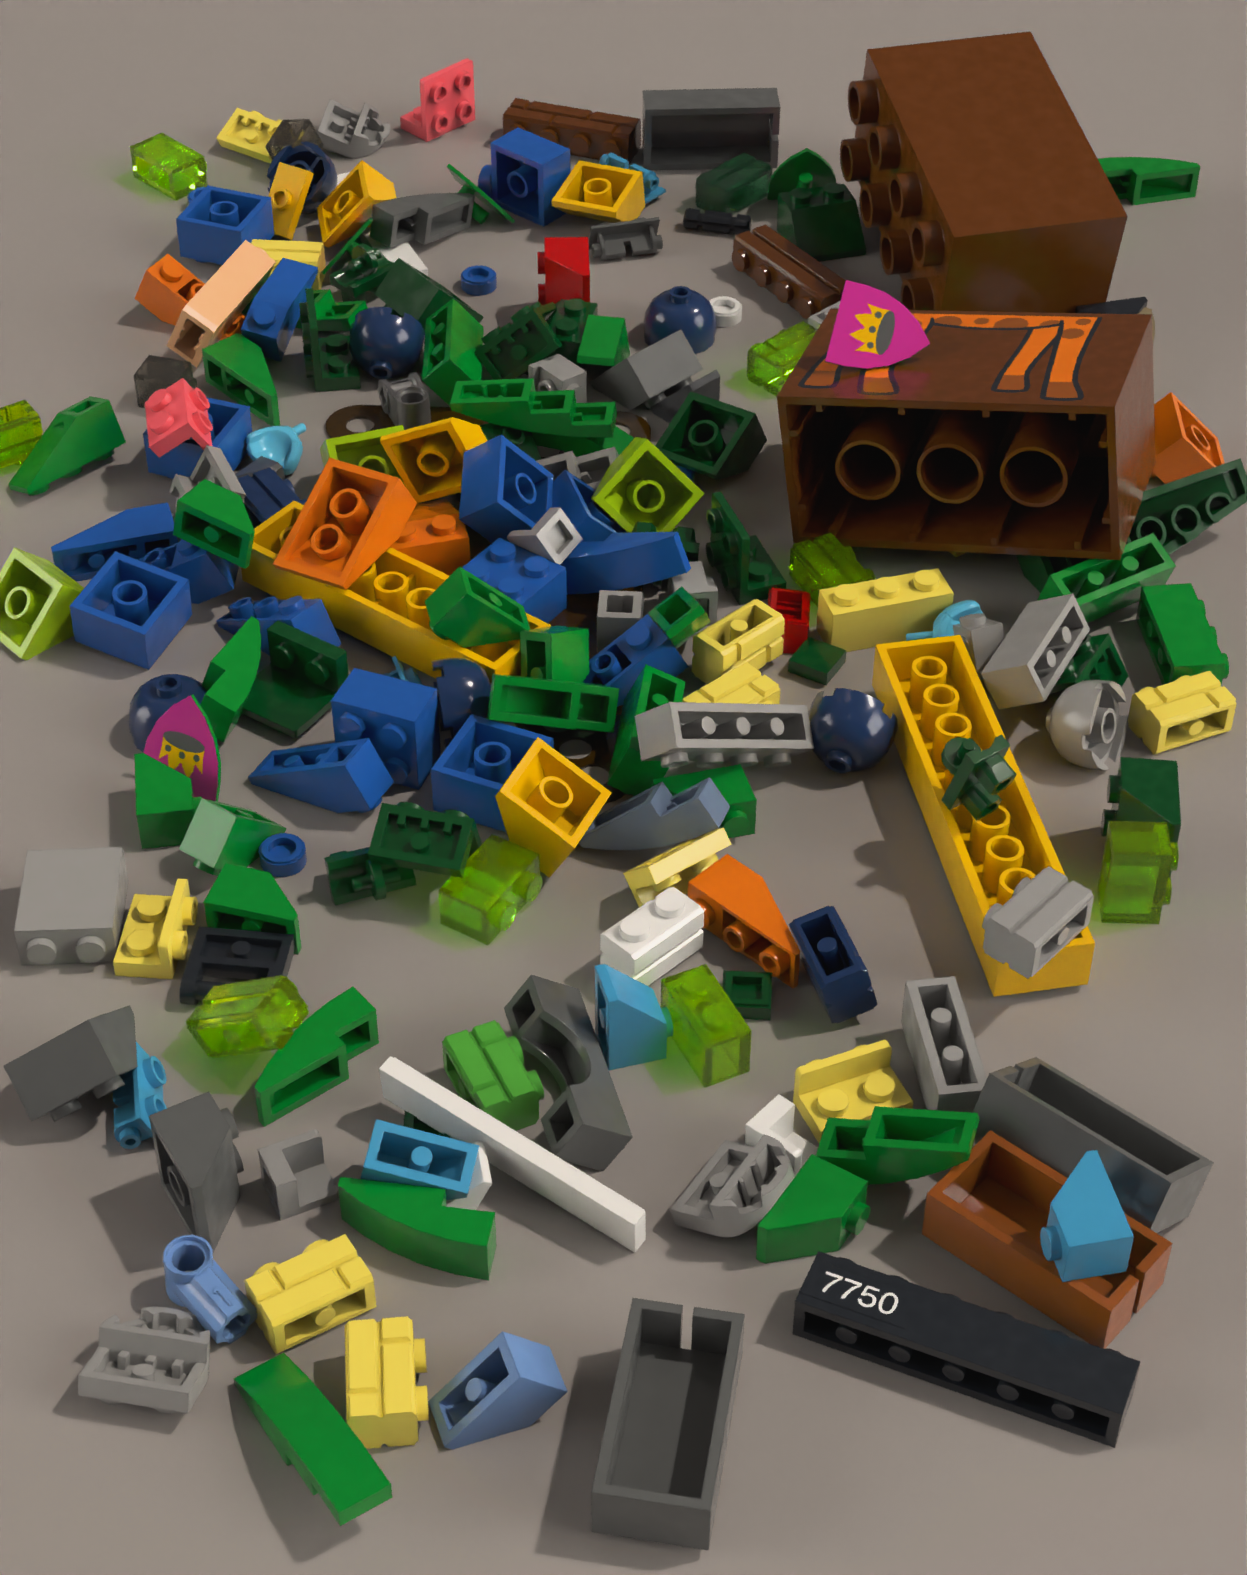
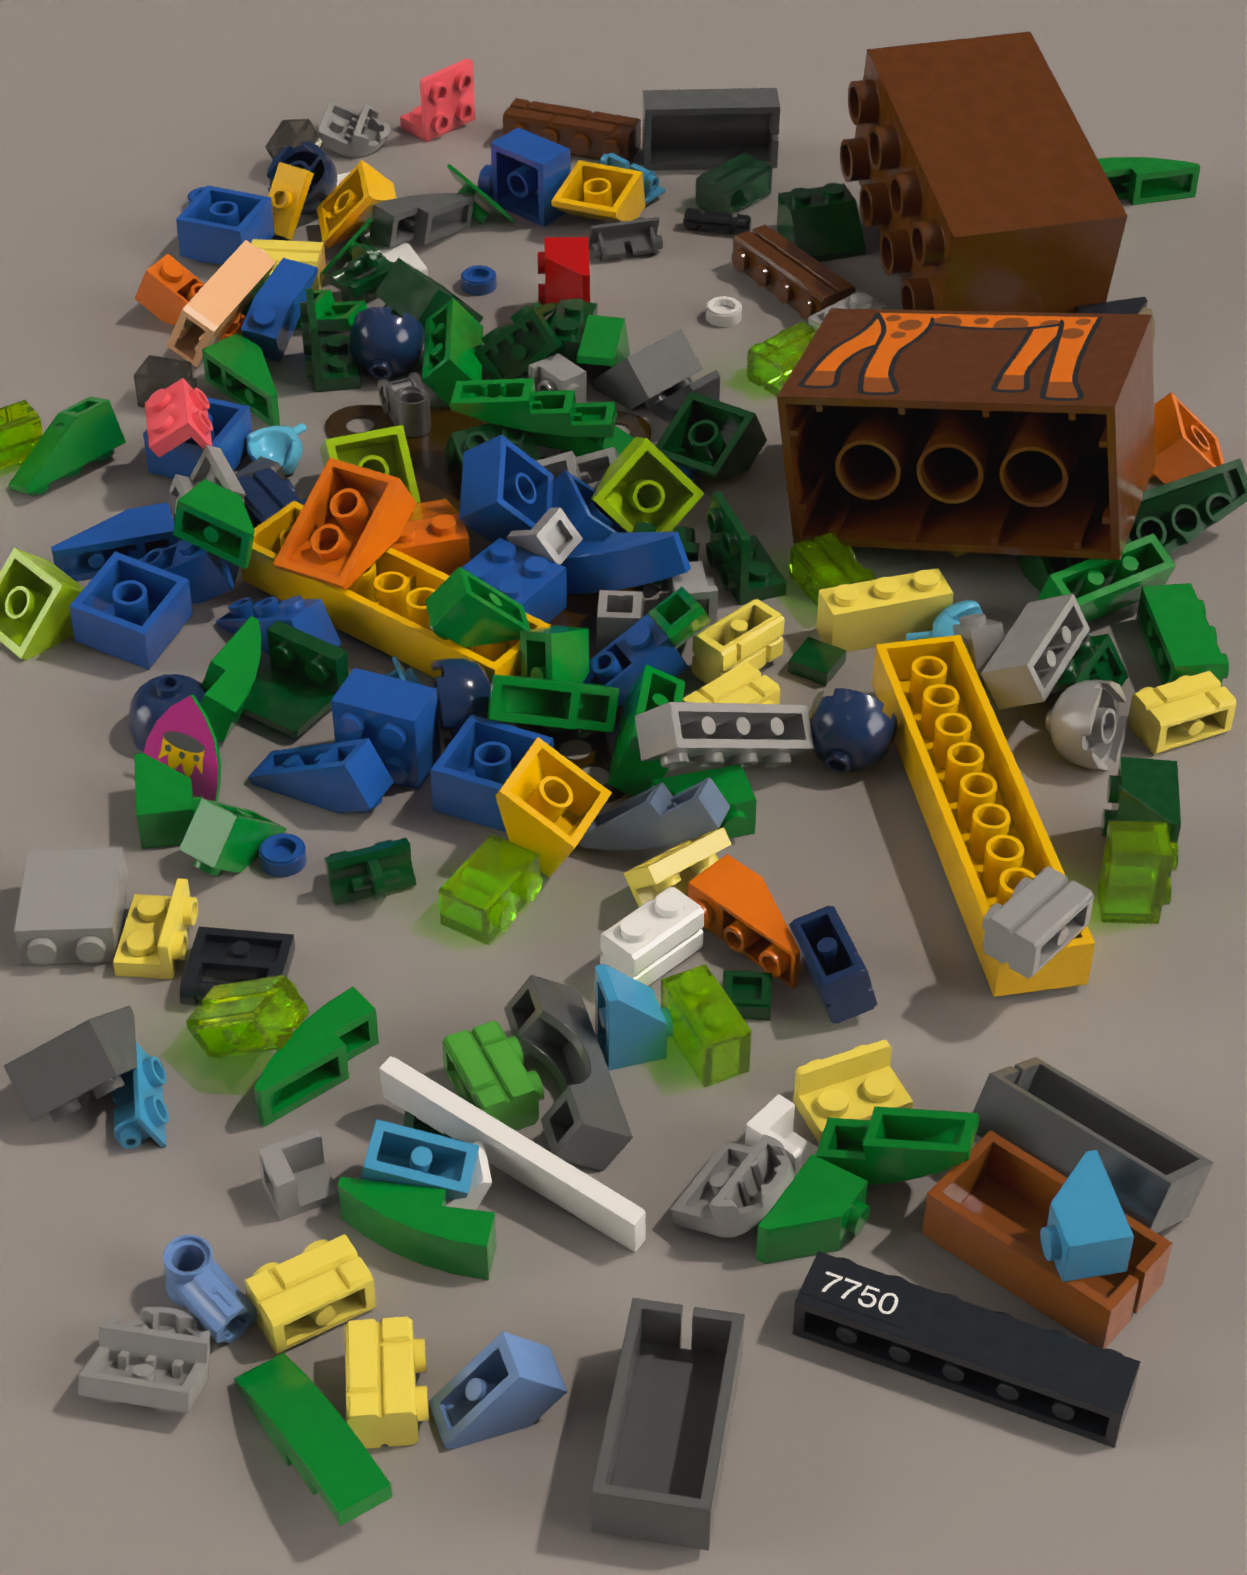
(168, 166): clear neon green brick -> none
(199, 1163): dark grey slope -> none
(248, 134): light yellow bracket -> none
(251, 902): green slope -> none
(424, 839): dark green bracket -> none
(432, 456): yellow slope -> none
(681, 310): dark blue cylinder -> none
(795, 608): red slope -> none
(800, 170): green shield -> none
(873, 330): dark pink shield -> none
(942, 1045): light grey brick -> none
(976, 775): dark green hips -> none

